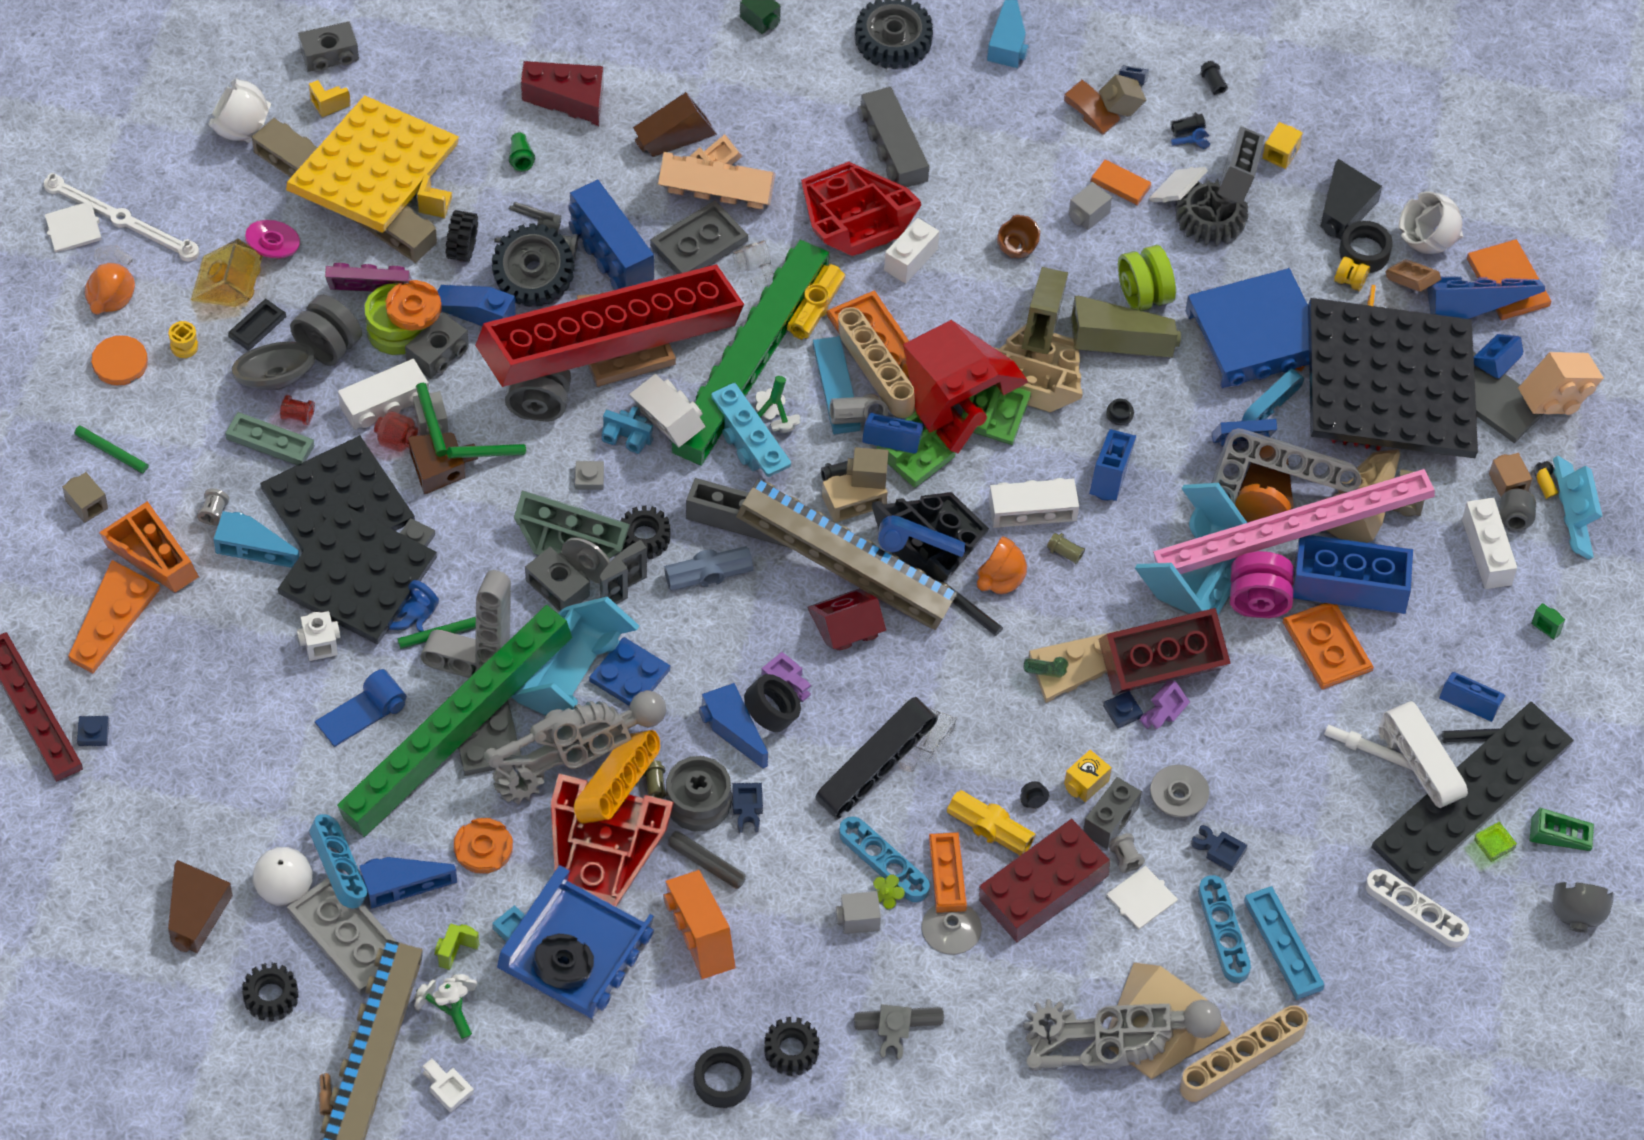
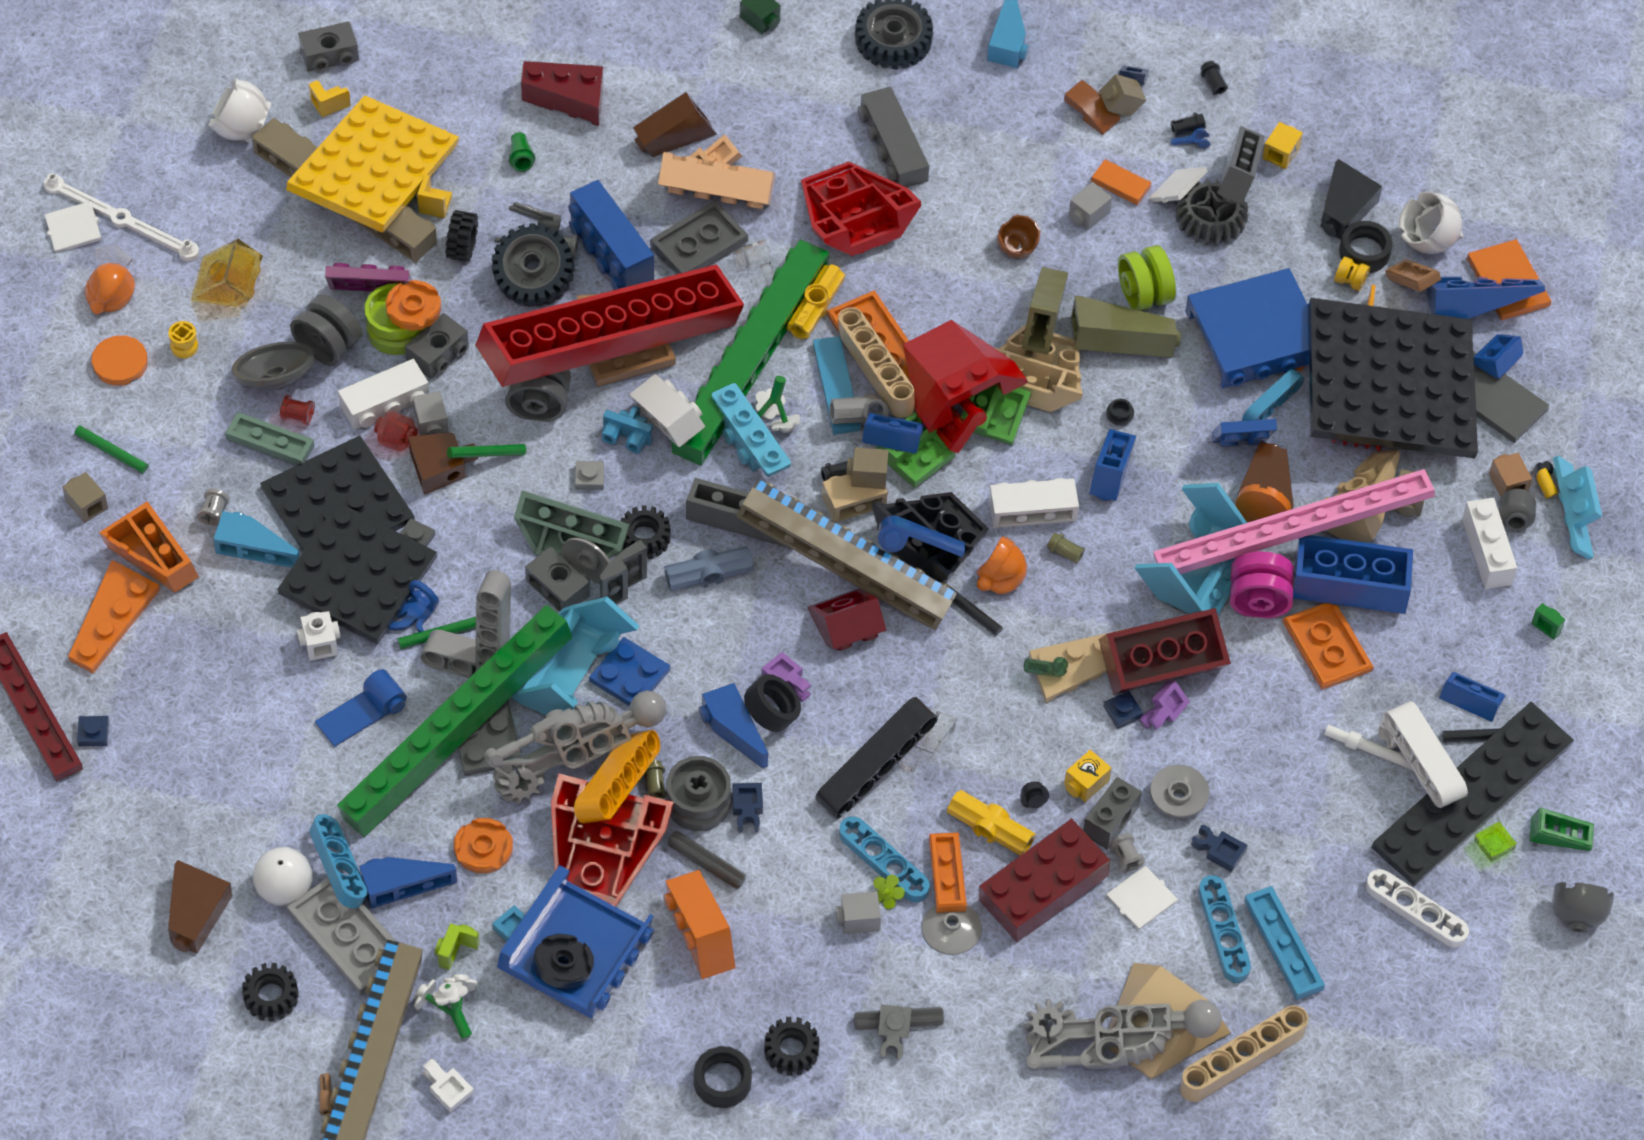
(257, 324): black tile -> none
(272, 238): dark pink dish -> none
(431, 419): green bar -> none
(476, 303): blue slope -> none
(911, 250): white brick -> none
(1277, 461): light grey beam -> none
(1560, 383): light nougat brick -> none

